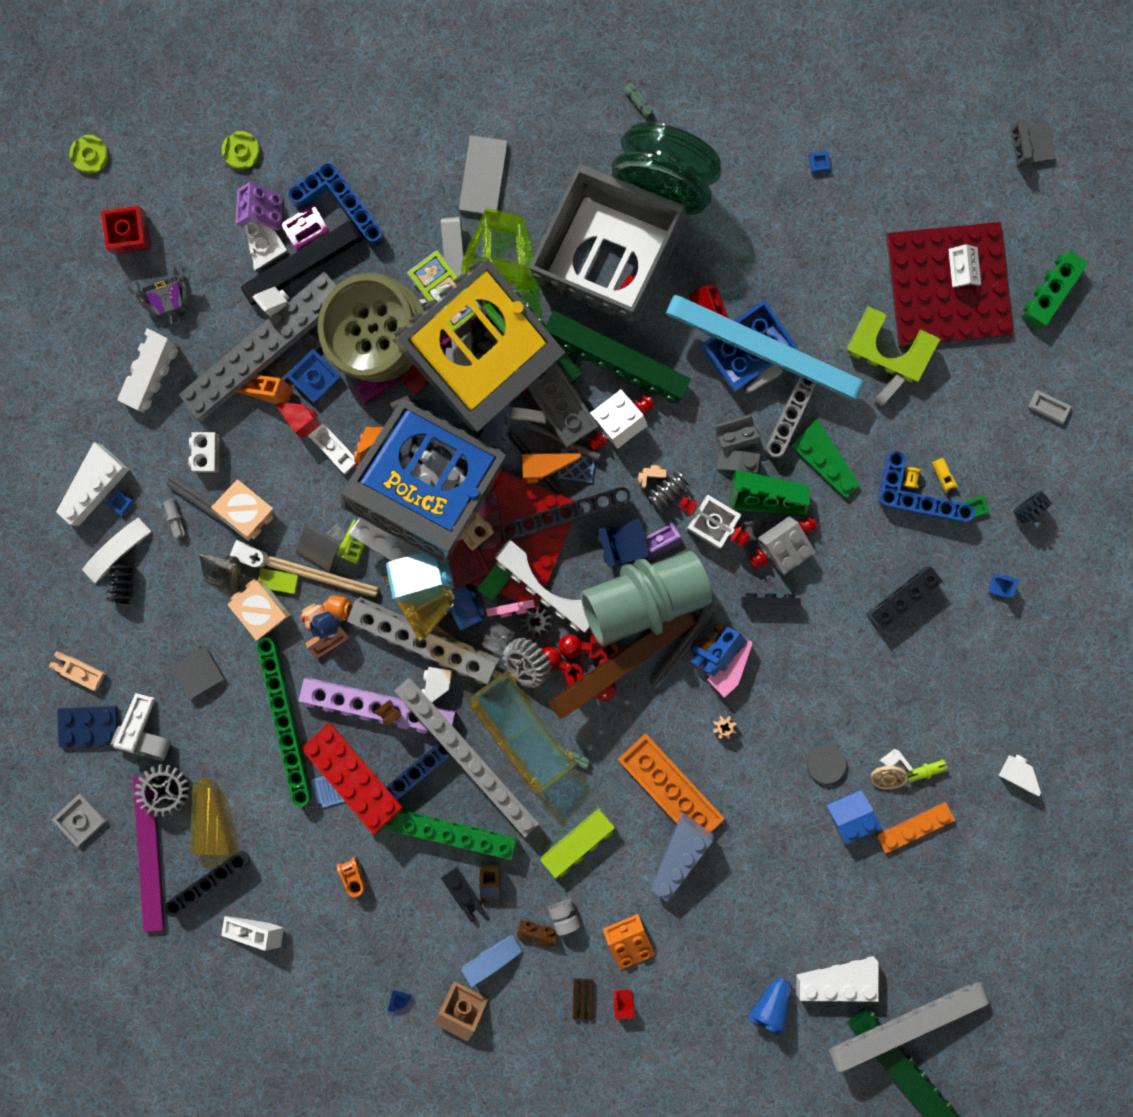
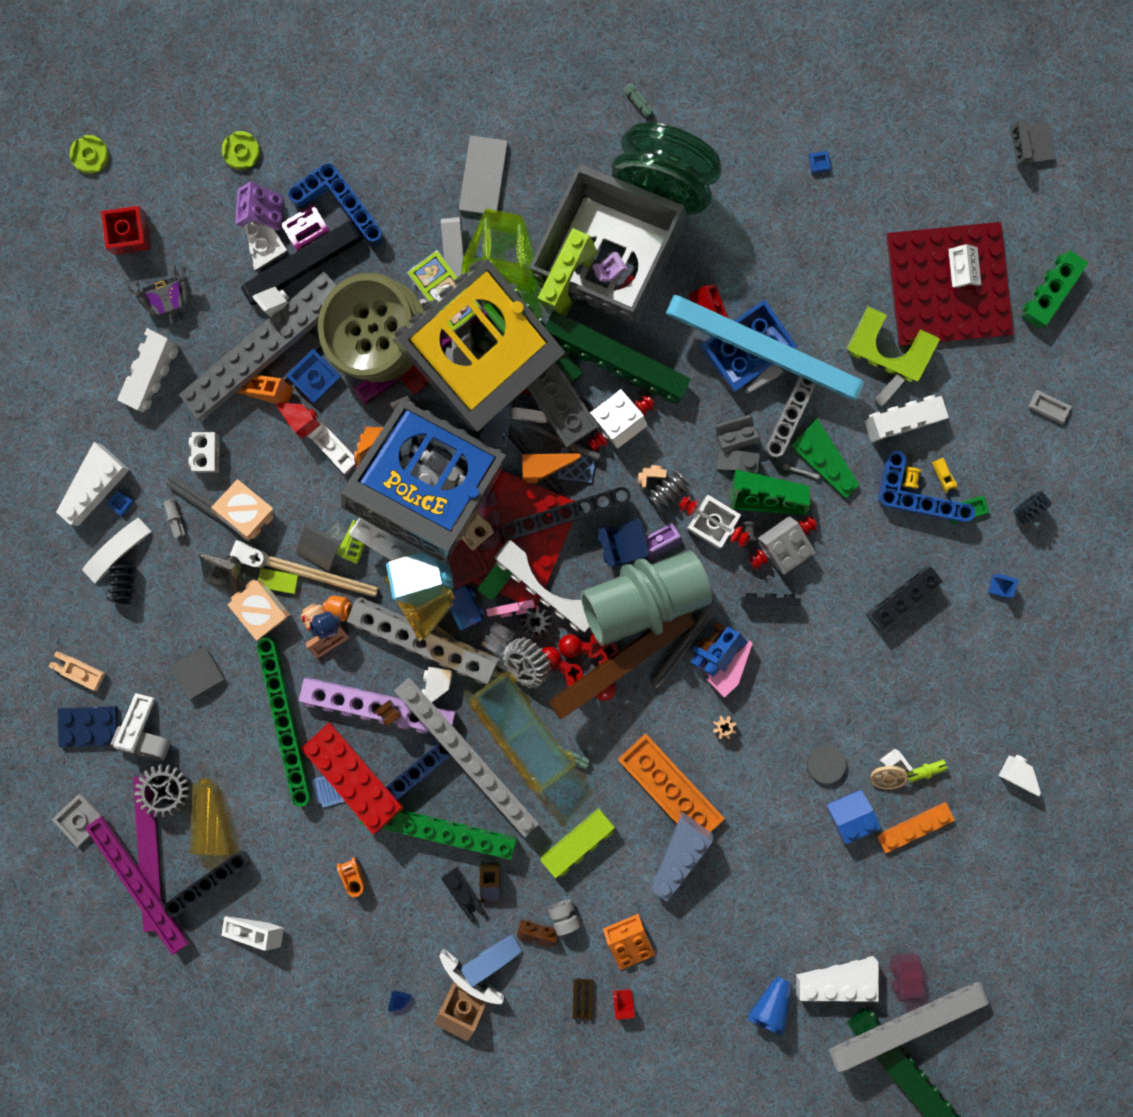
(137, 885): none -> magenta tile
(489, 995): none -> white slope
(576, 251): none -> lime arch
(609, 268): none -> lavender bracket
(785, 467): none -> light grey hinge
(907, 418): none -> white wedge
(907, 975): none -> clear pink brick

